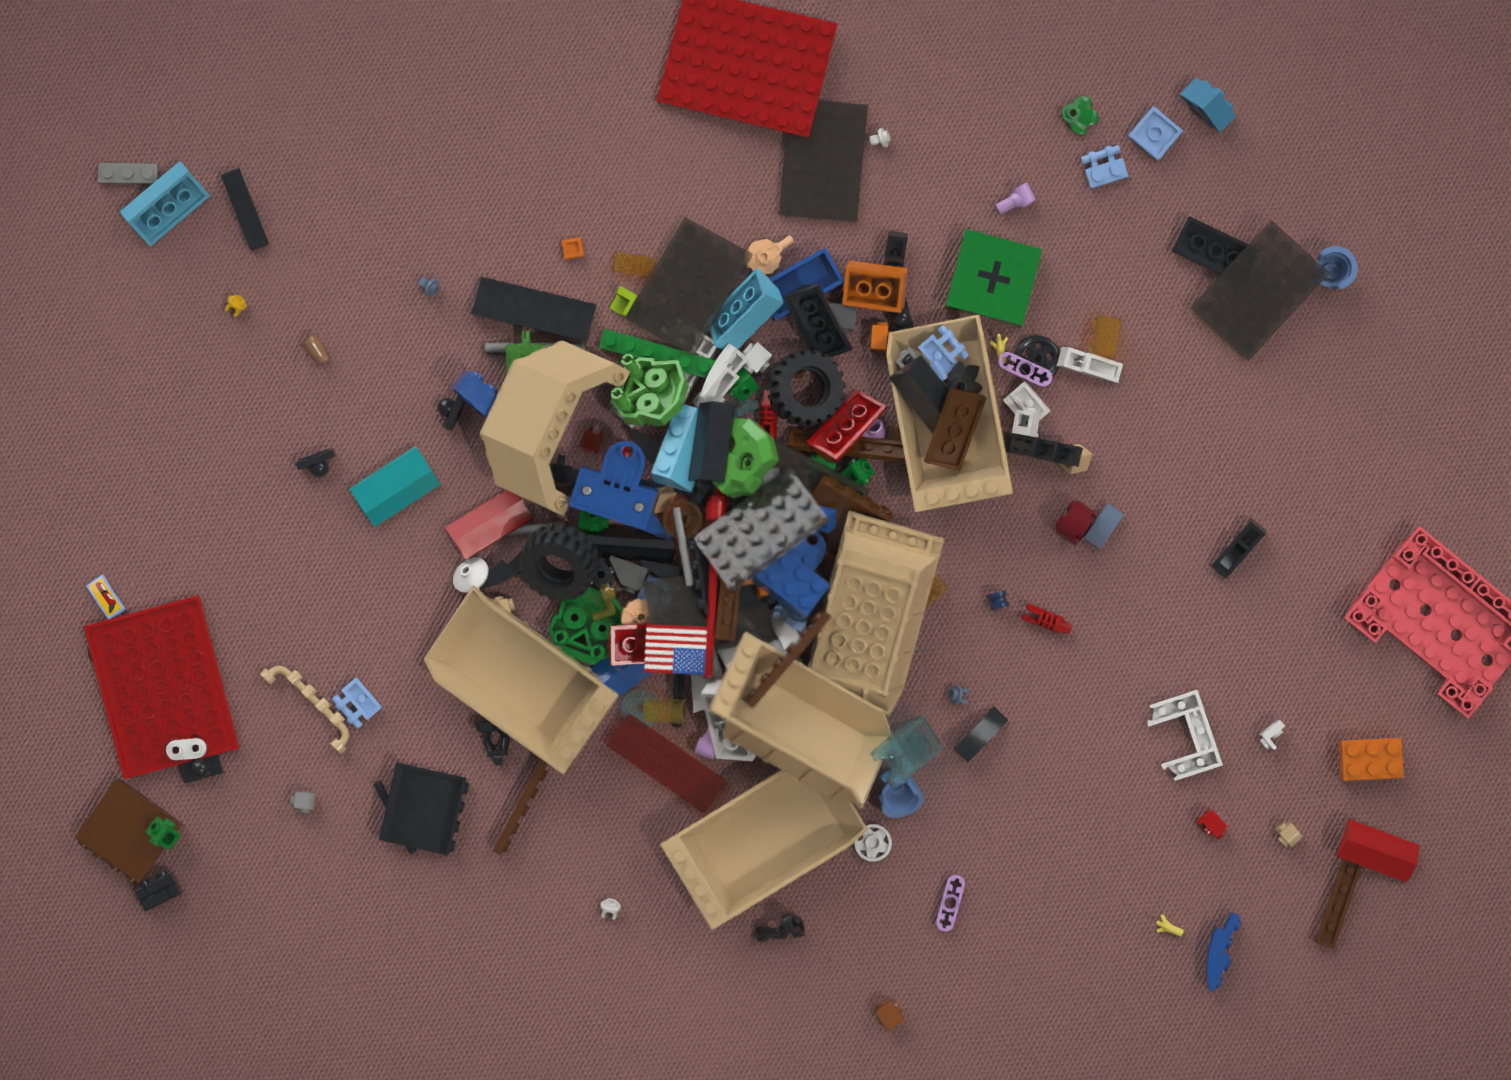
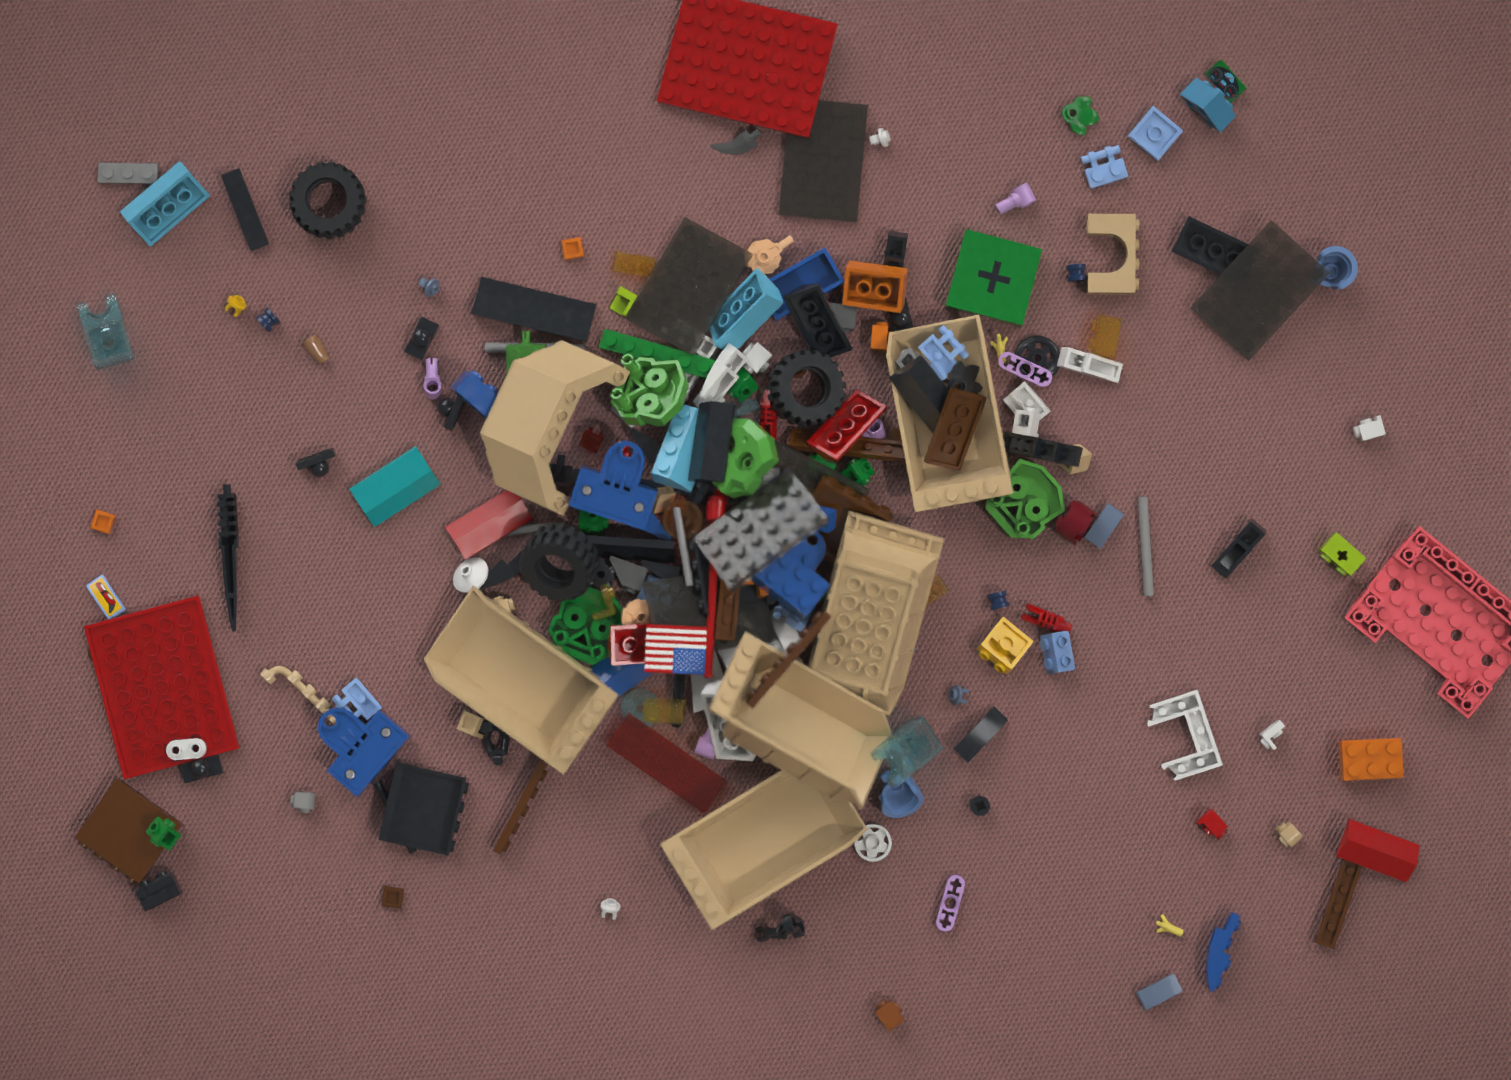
(103, 521): none -> orange tile
(106, 327): none -> clear light blue brick
(228, 544): none -> black piece
(268, 319): none -> dark blue wheel
(315, 176): none -> black tyre
(361, 747): none -> blue brick
(392, 897): none -> reddish brown tile
(421, 338): none -> black tile
(432, 378): none -> lavender pin
(470, 724): none -> tan panel
(741, 144): none -> dark grey bar
(977, 804): none -> black wheel
(1004, 646): none -> yellow plate
(1037, 490): none -> bright green brick
(1057, 652): none -> medium blue bracket
(1076, 272): none -> dark blue wheel
(1124, 229): none -> tan arch
(1145, 546): none -> light grey piece
(1159, 991): none -> sand blue slope
(1226, 80): none -> slope
(1352, 556): none -> lime brick
(1369, 429): none -> white brick

